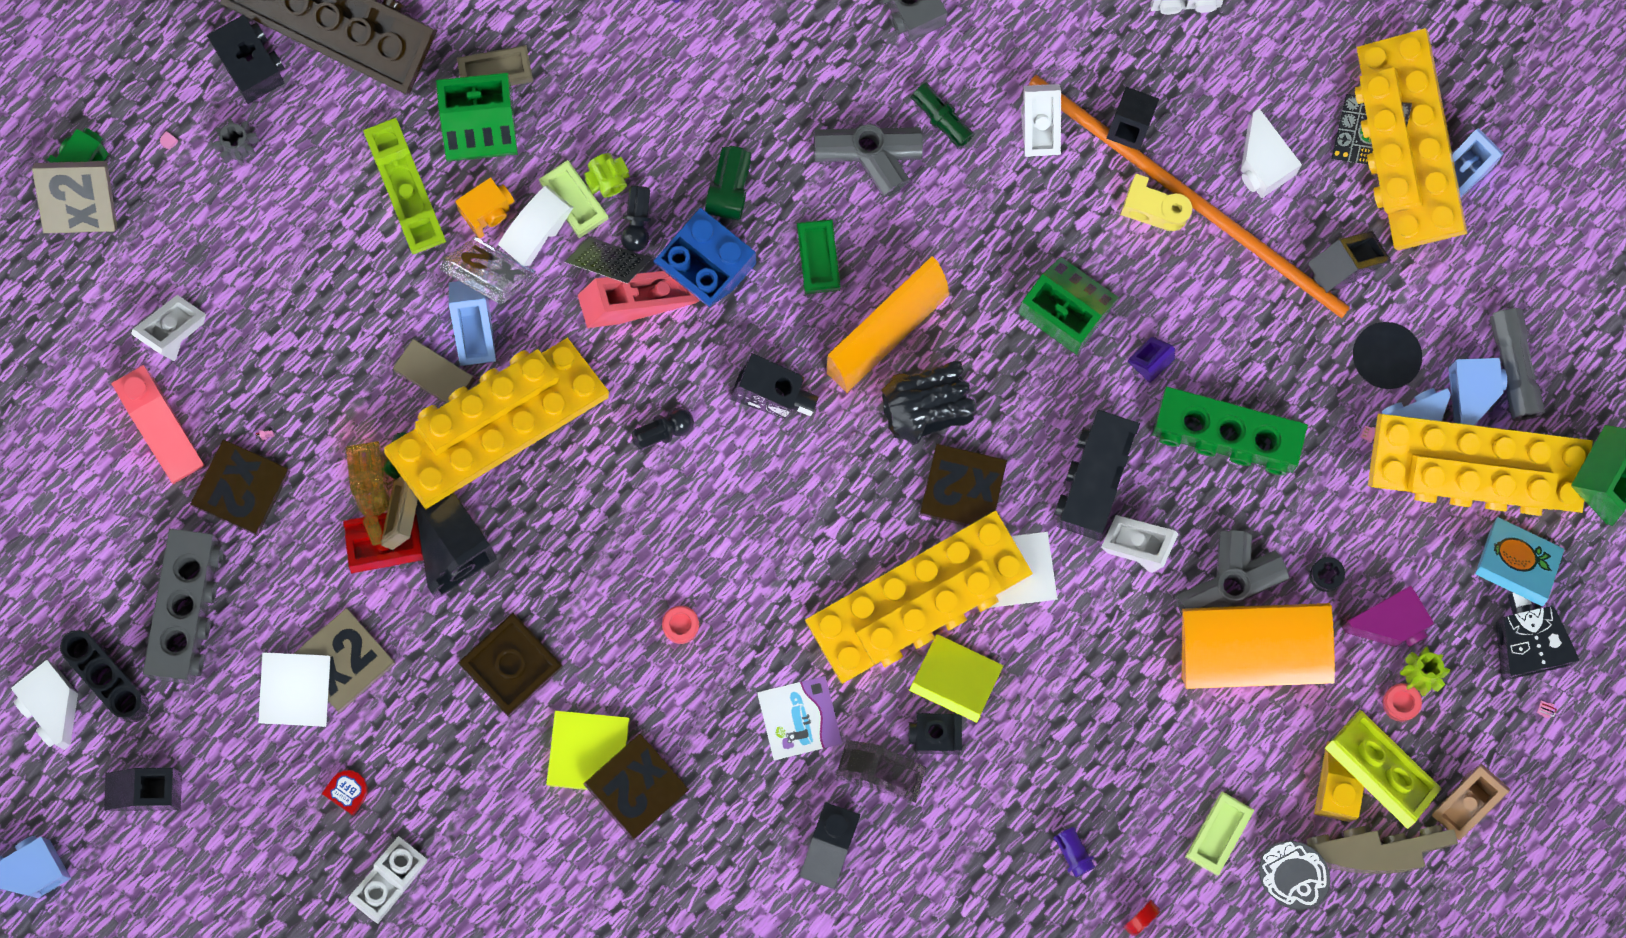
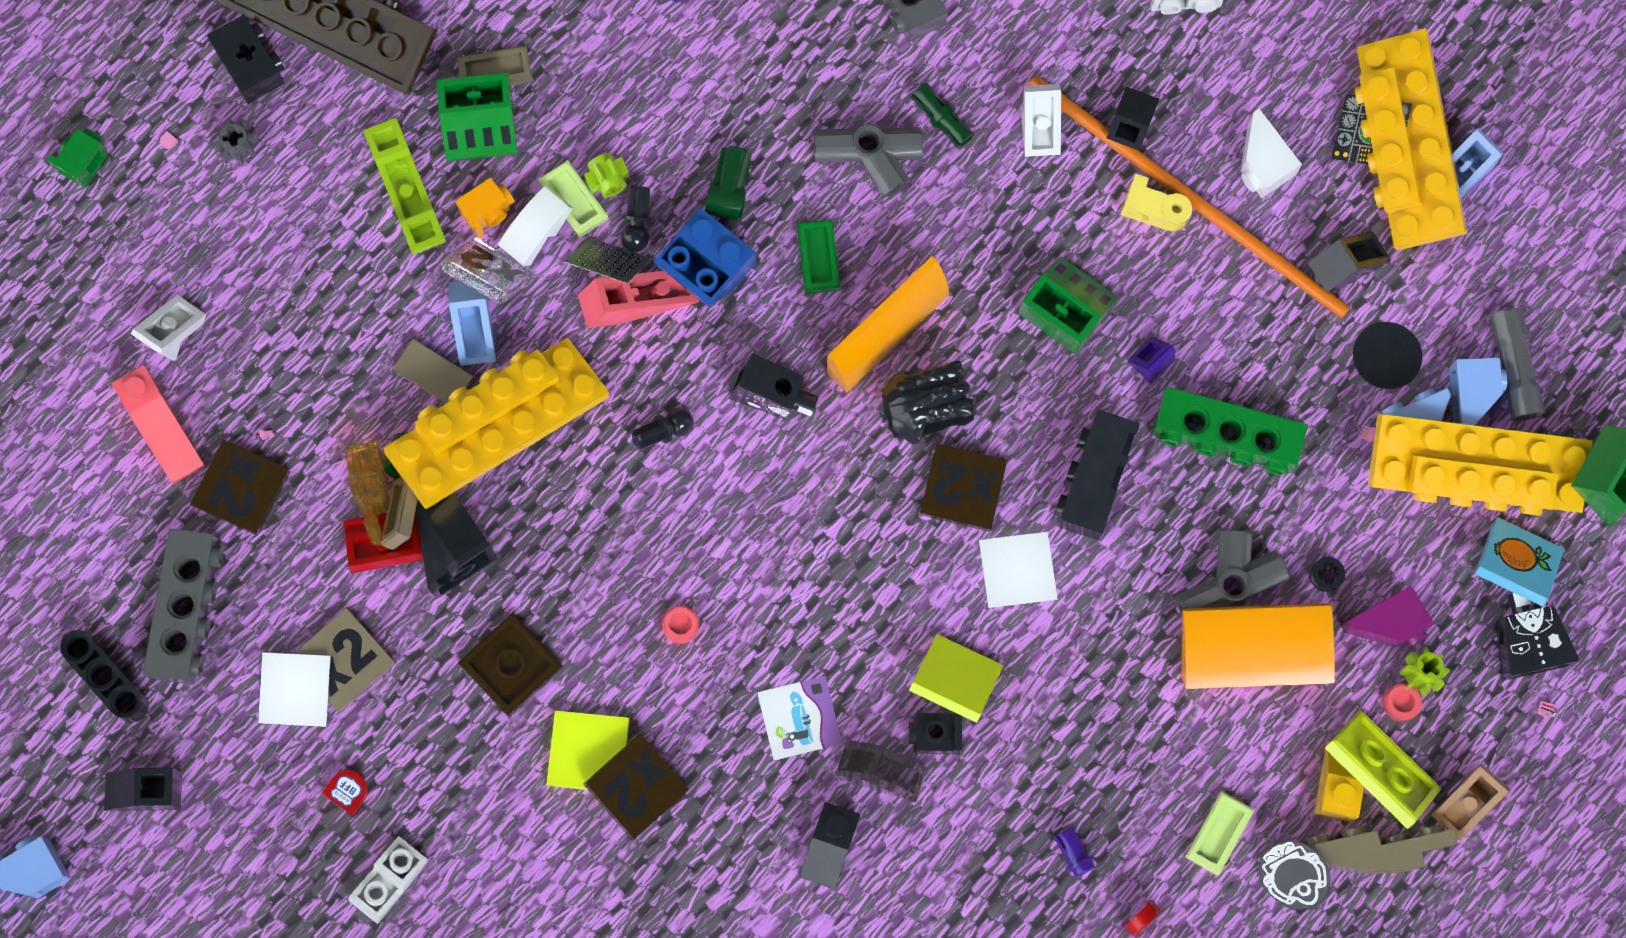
(51, 702): white slope -> none
(74, 197): tile -> none
(919, 598): yellow plate -> none
(1140, 542): white slope -> none

